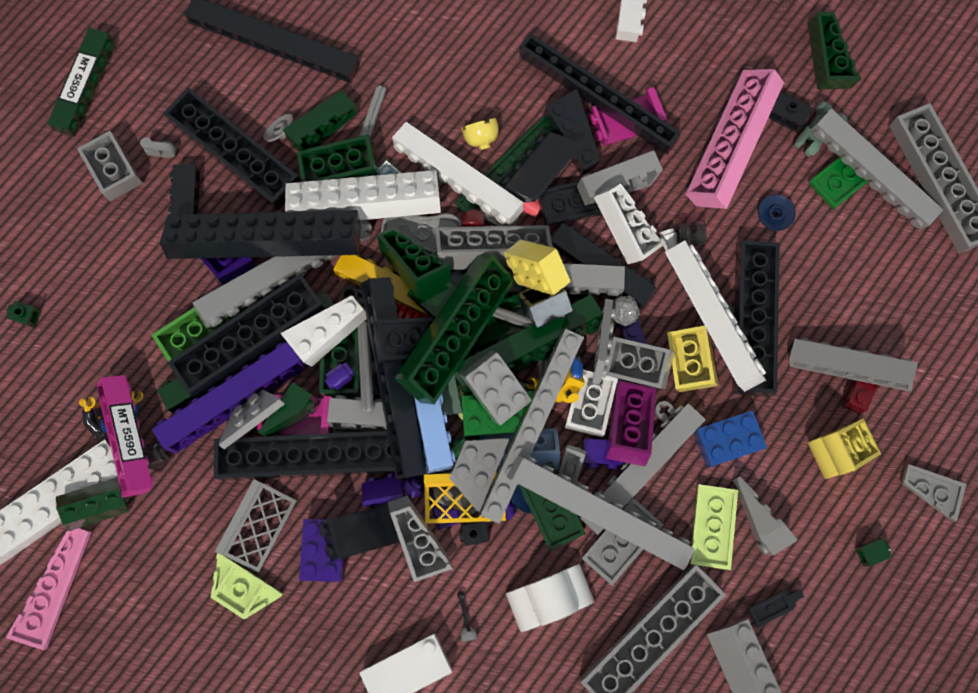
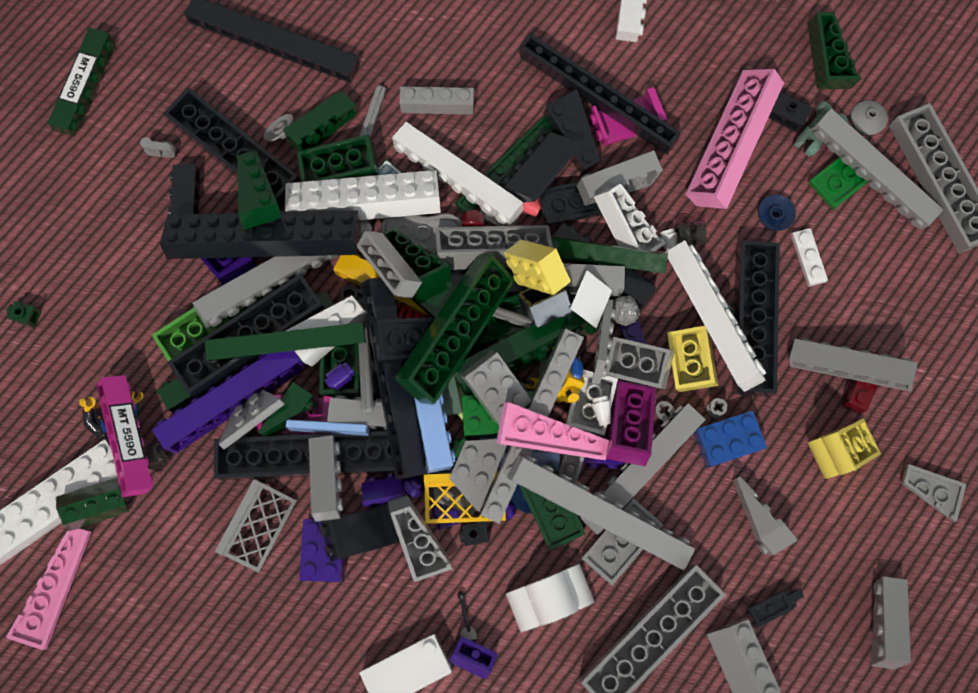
(109, 166): light grey brick -> none
(240, 589): yellowish green wing -> none
(255, 196): none -> dark green wedge
(285, 341): none -> dark green tile
(324, 478): none -> light grey brick
(327, 427): none -> light blue tile
(389, 264): none -> light grey brick
(437, 100): none -> light grey brick
(473, 657): none -> dark purple brick
(481, 133): light yellow cylinder -> none
(534, 431): none -> bright pink wing
(591, 299): none -> white sticker
(602, 410): none -> white cone
(611, 255): none -> dark green tile
(714, 527): yellowish green plate -> none
(716, 402): none -> light grey bush
(809, 257): none -> white plate
(864, 122): none -> light grey dish
(873, 552): dark green brick -> none
(890, 624): none -> light grey wedge

